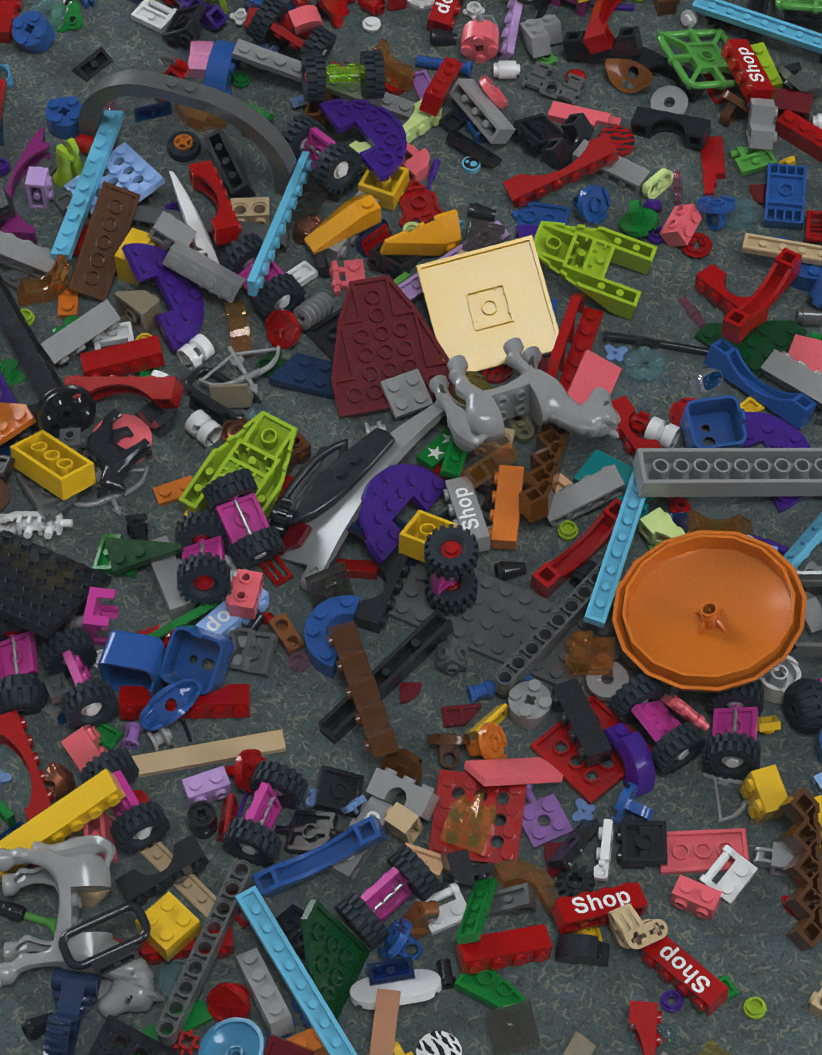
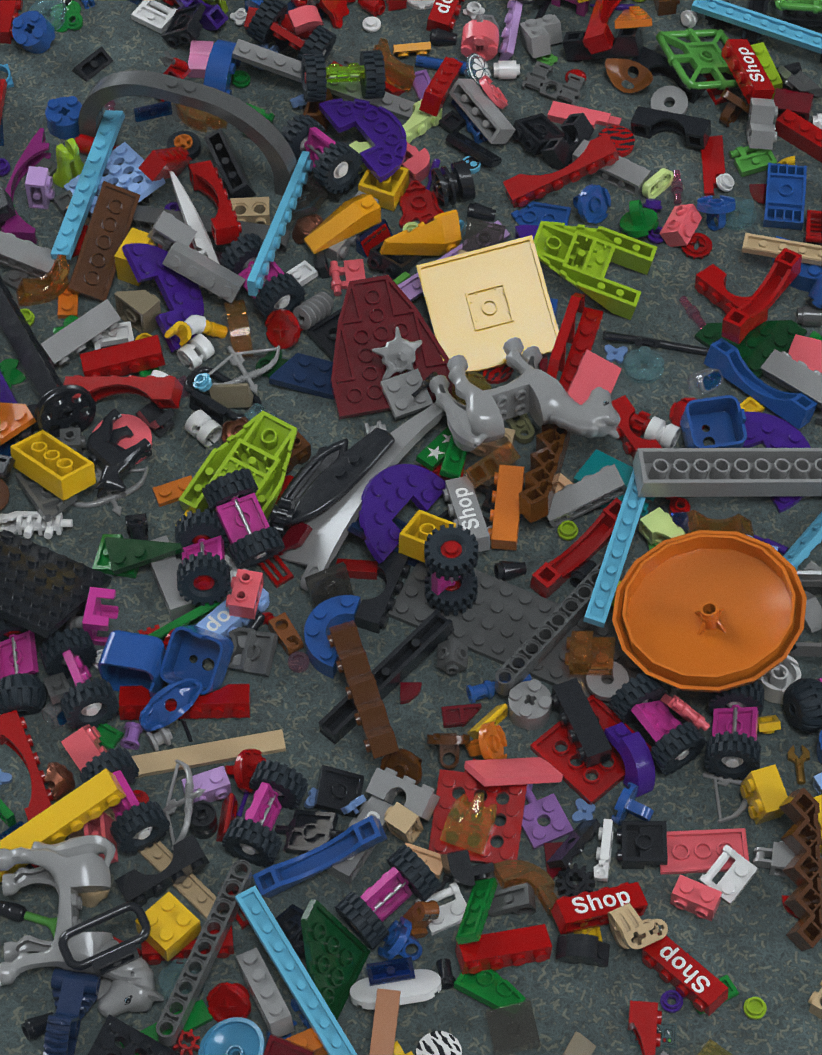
(164, 160): none -> red brick
(171, 805): none -> light grey piece
(195, 325): none -> yellow piece
(202, 382): none -> medium azure plate
(398, 354): none -> light grey piece
(403, 50): none -> light orange plate
(425, 384): none -> black piece
(456, 182): none -> black wheel
(477, 68): none -> dish
(633, 18): none -> orange wing
(725, 182): none -> white plate
(799, 762): none -> pearl gold bar

